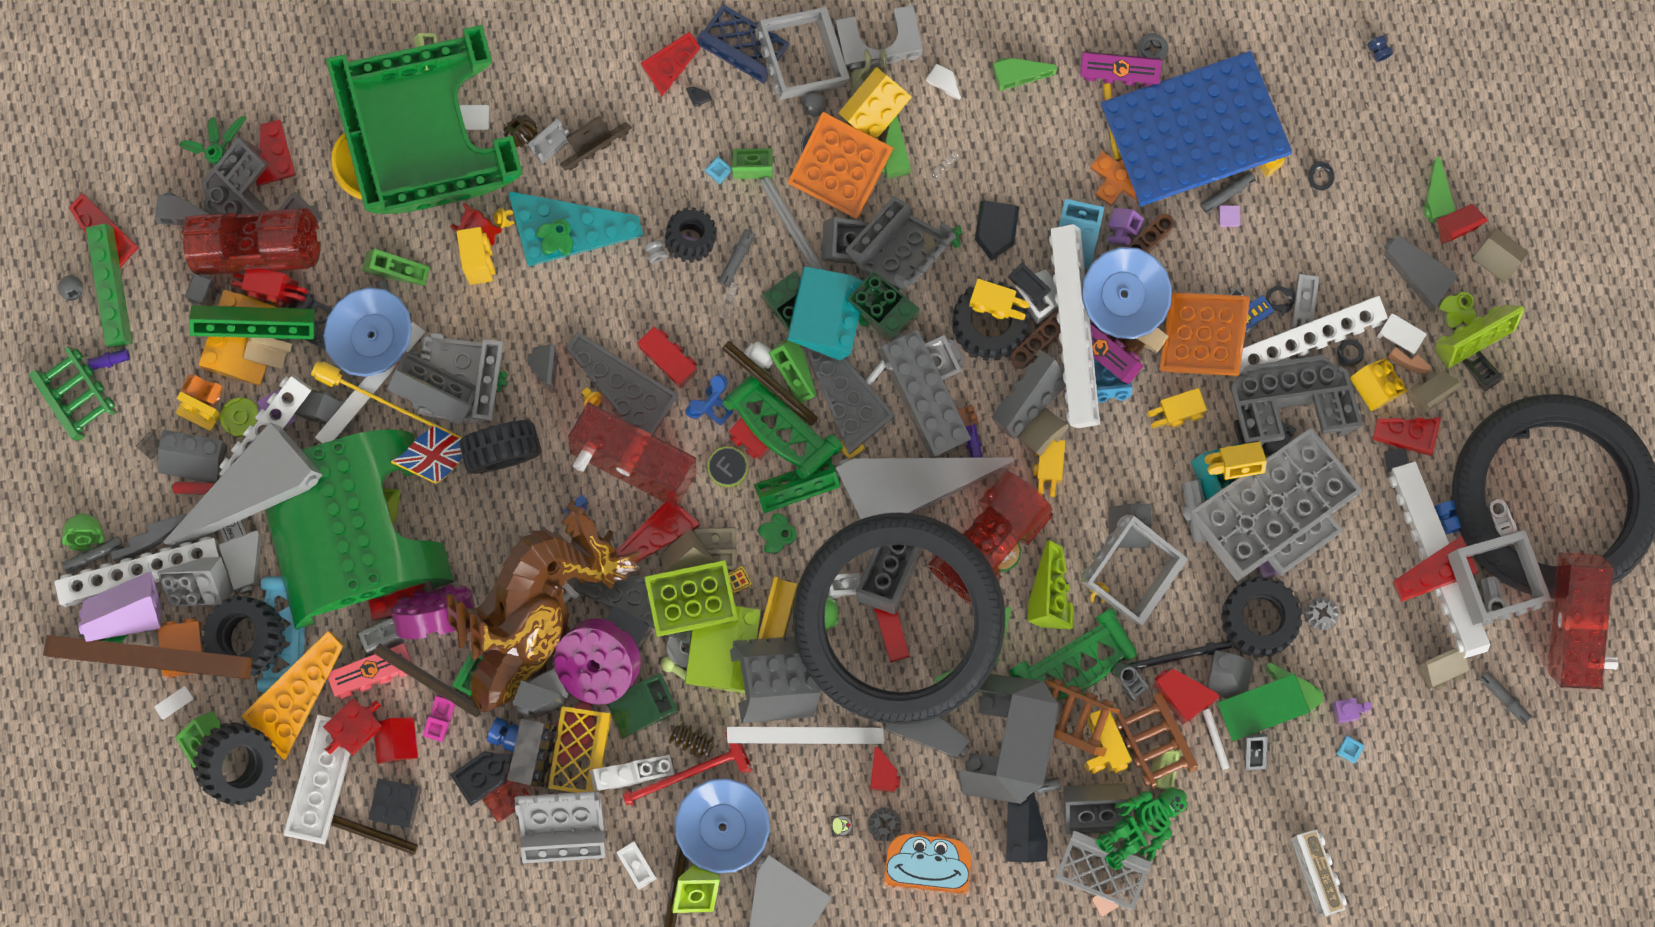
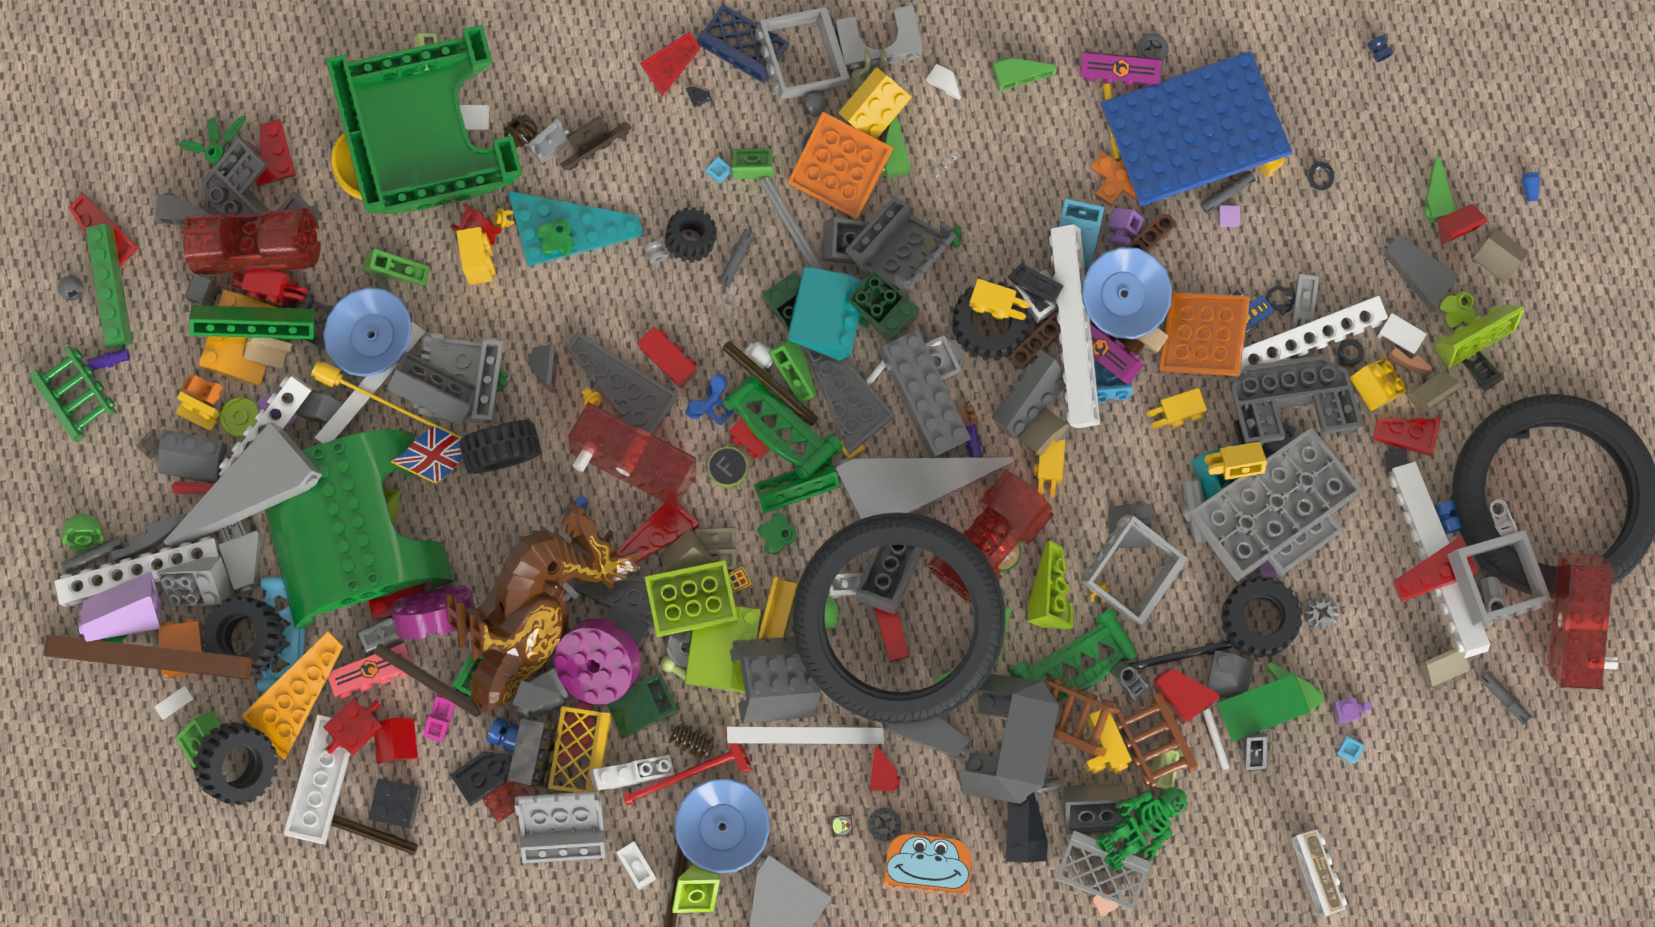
(996, 227): black tile -> none
(1040, 285): none -> black plate
(1531, 185): none -> blue cone

